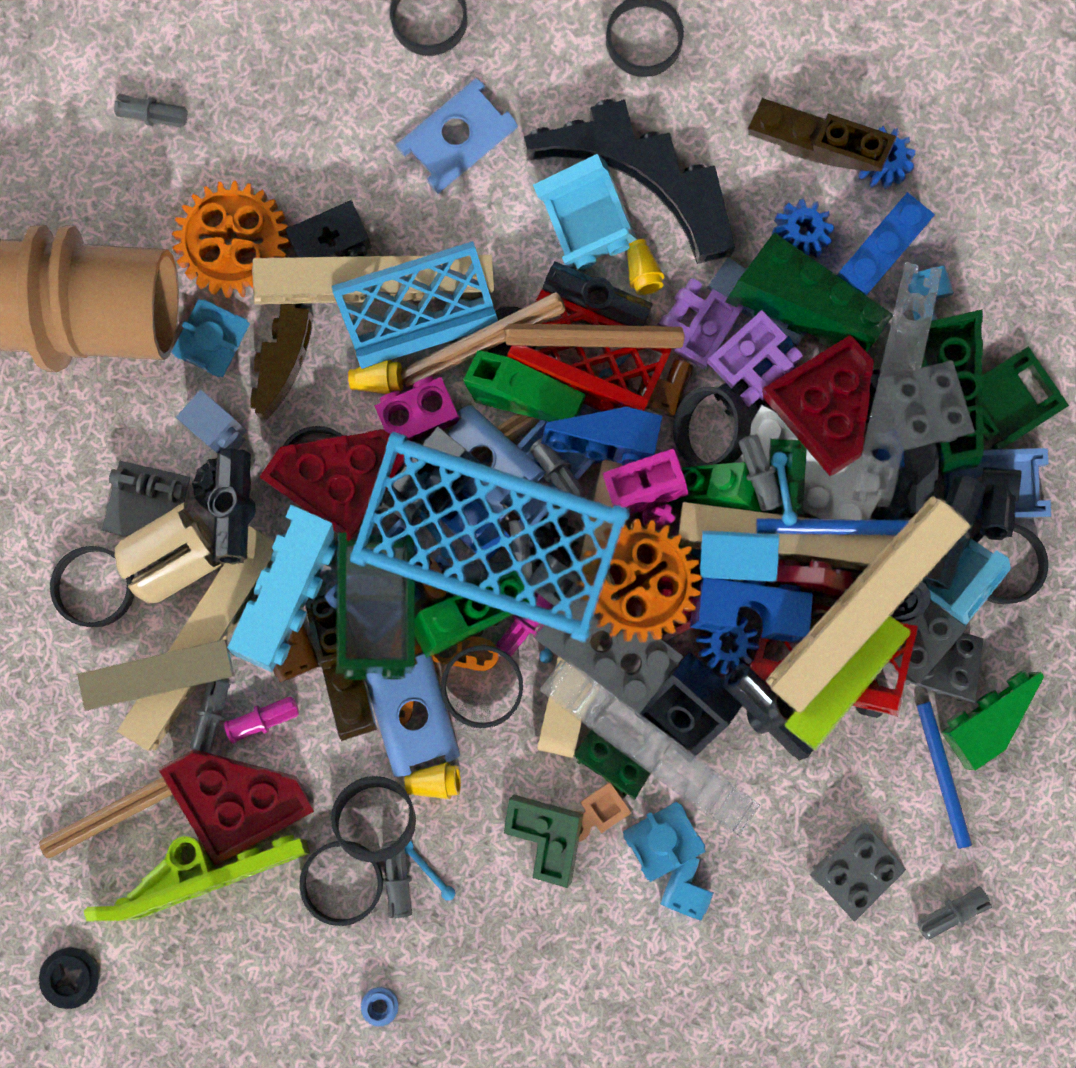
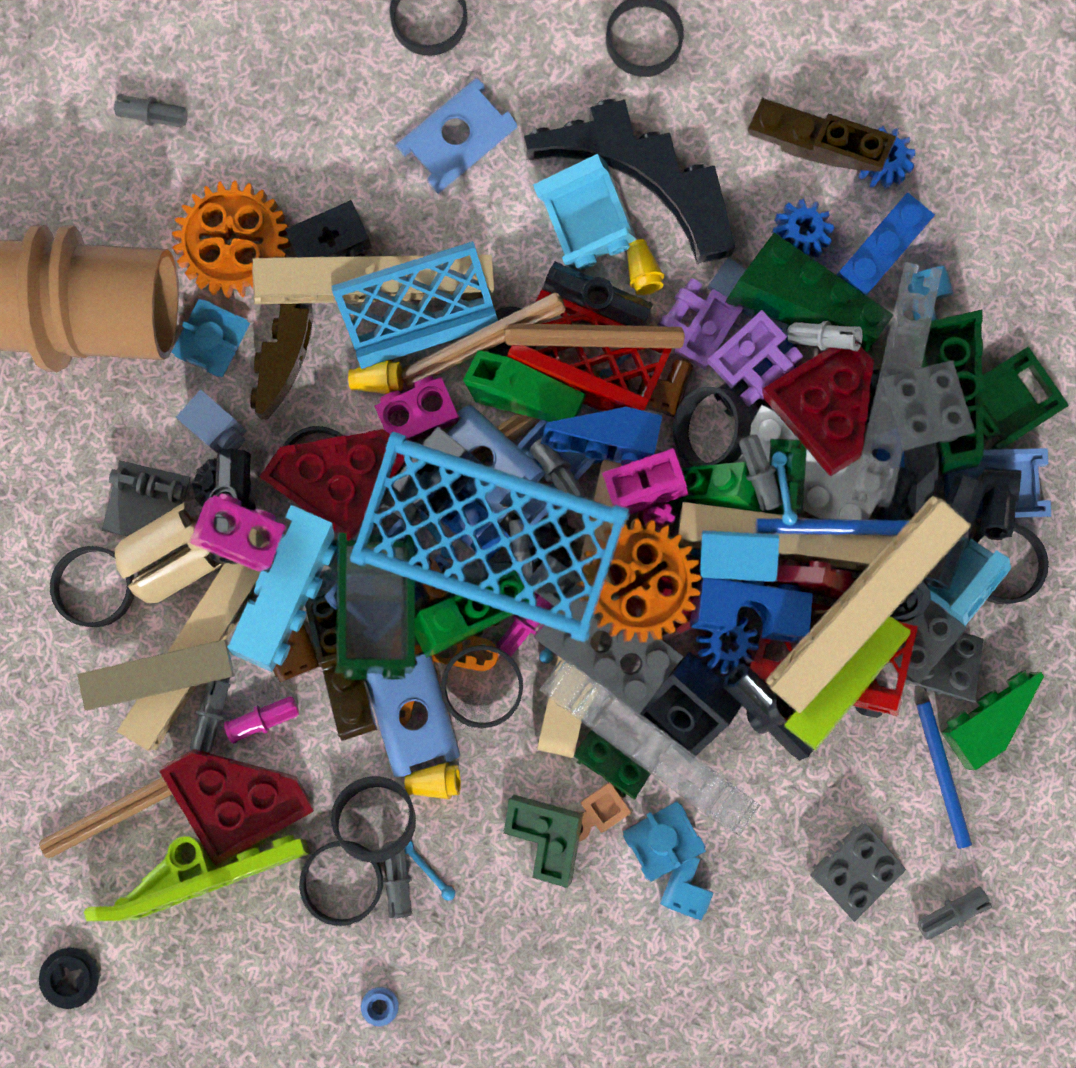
(236, 542): none -> dark pink brick
(825, 335): none -> light grey axle

